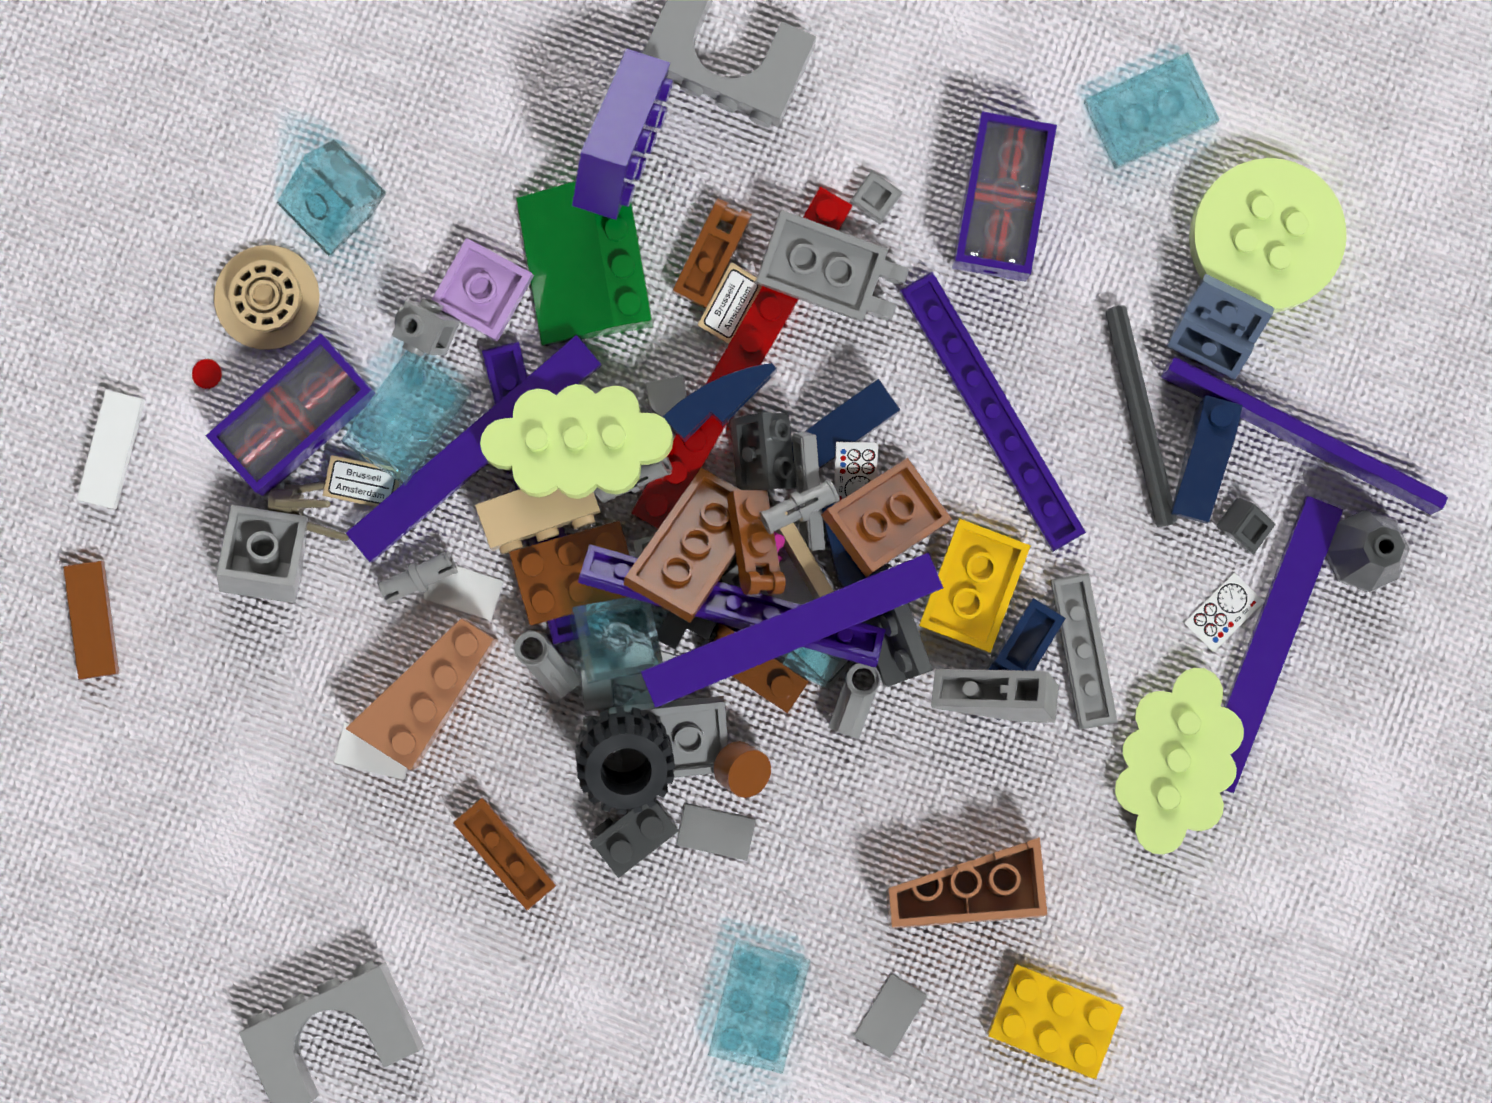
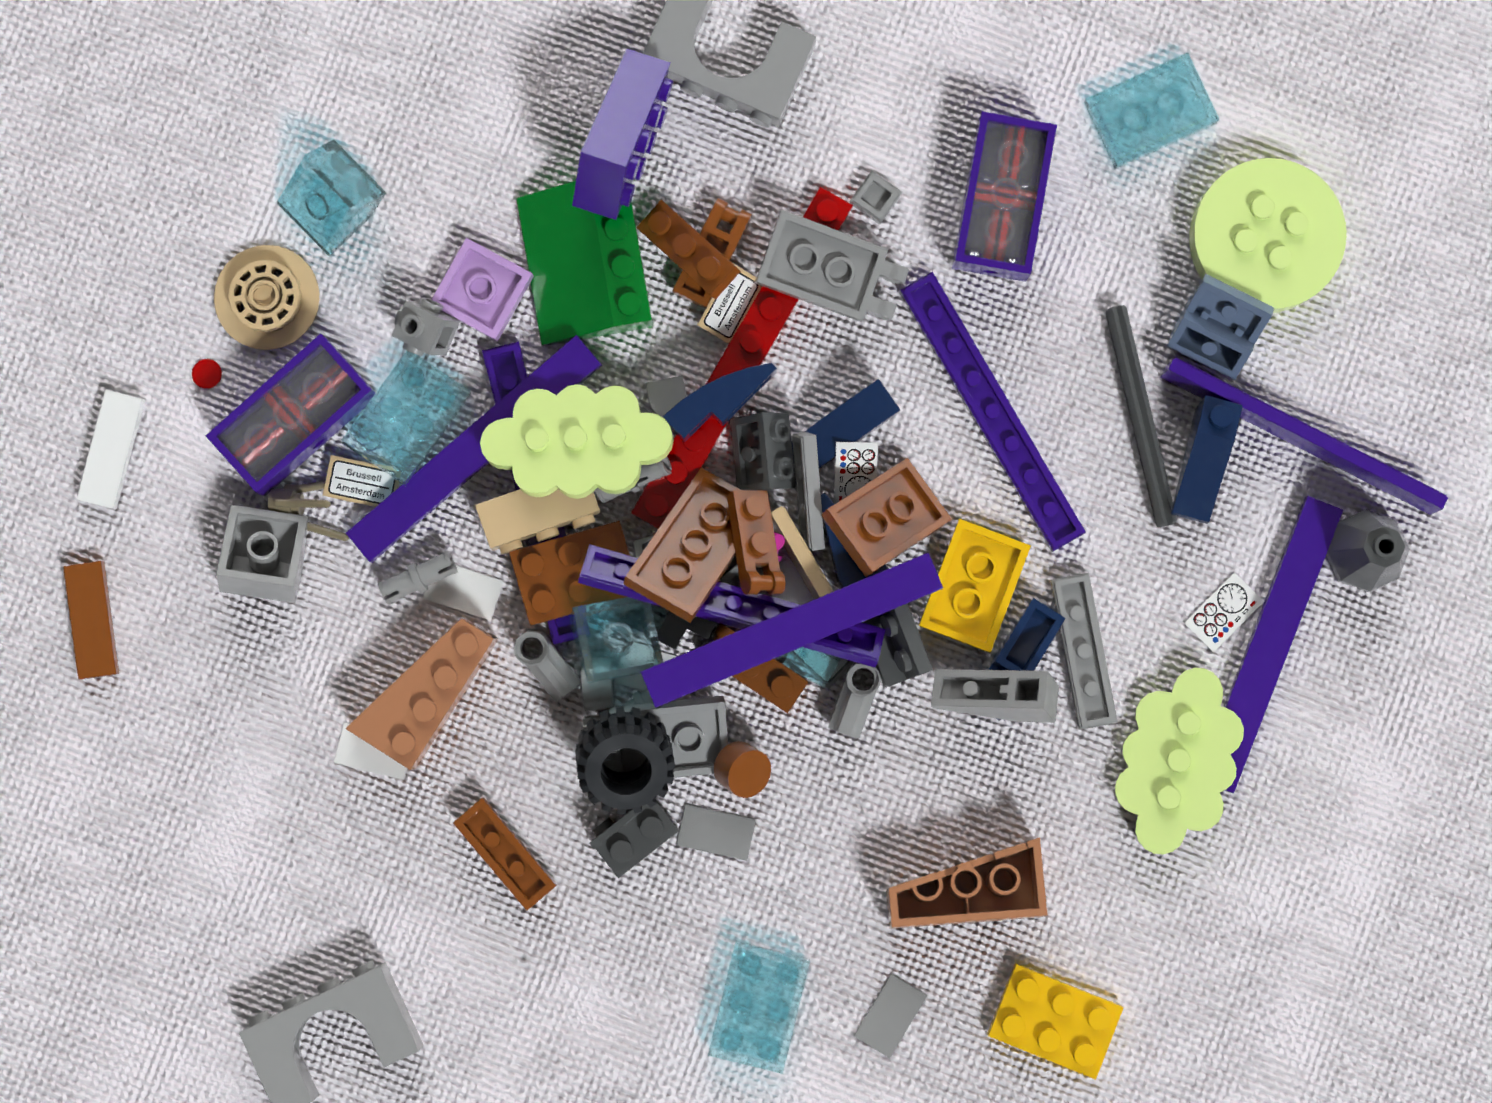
(688, 249): none -> dark orange plate
(822, 494): light grey pin -> none
(1246, 524): dark grey slope -> none

